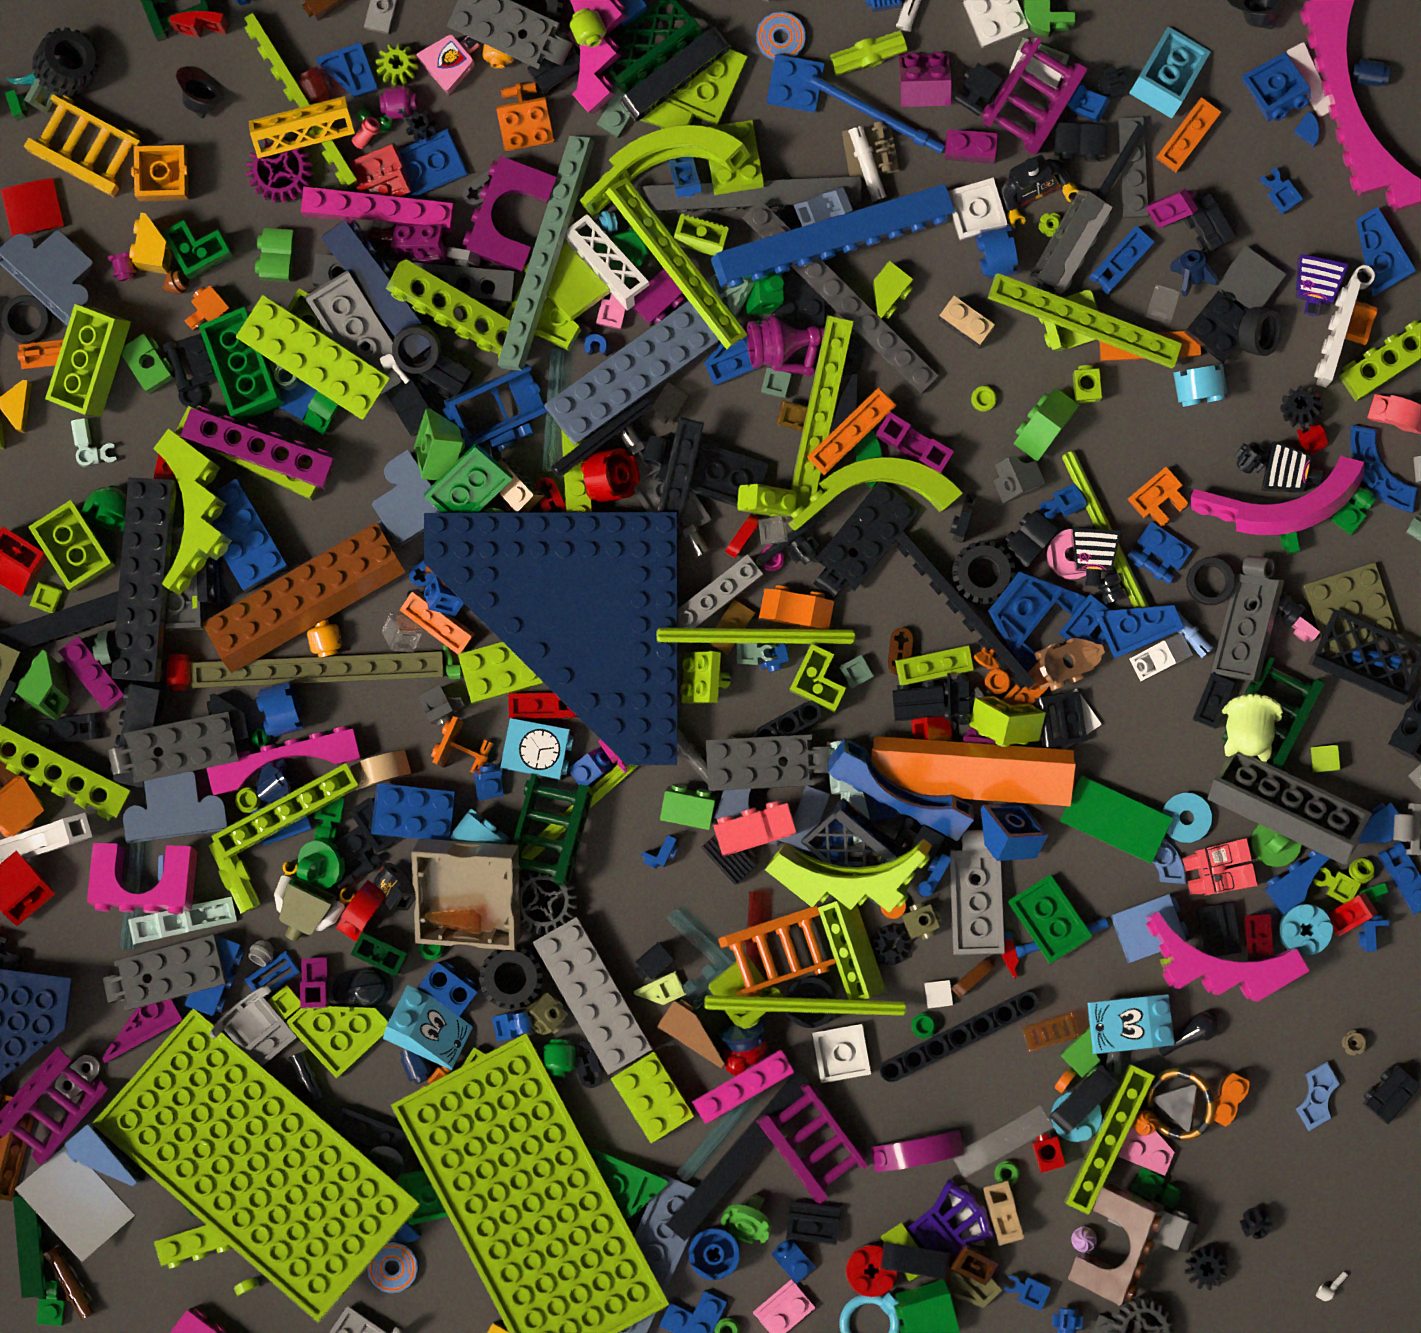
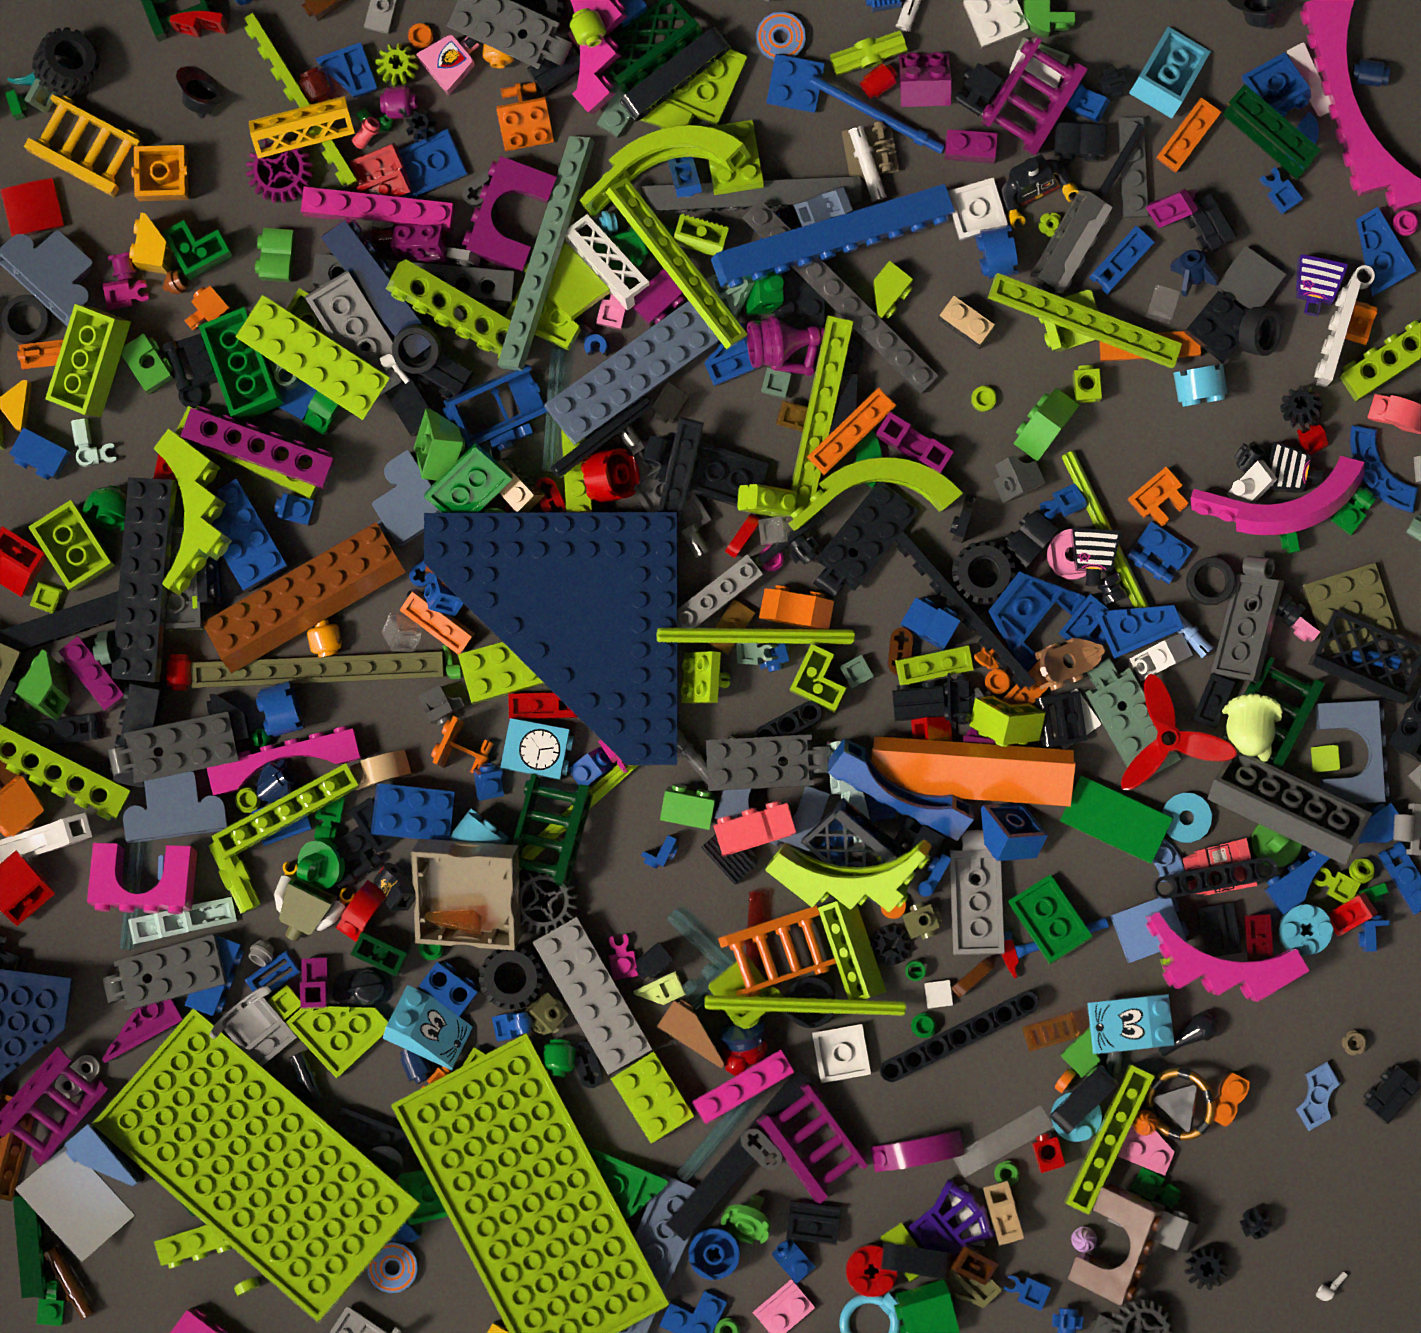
(40, 454): none -> blue brick
(119, 293): none -> dark pink plate
(294, 509): none -> blue bracket
(420, 36): none -> orange tile
(622, 962): none -> dark pink plate
(757, 1153): none -> dark grey beam
(878, 80): none -> red brick
(915, 975): none -> green hinge
(930, 624): none -> blue brick
(1128, 729): none -> sand green hinge
(1163, 716): none -> red piece
(1227, 878): none -> black beam
(1253, 483): none -> white tile
(1271, 131): none -> dark green fence
(1365, 721): none -> sand blue arch
(1405, 223): none -> dark pink plate

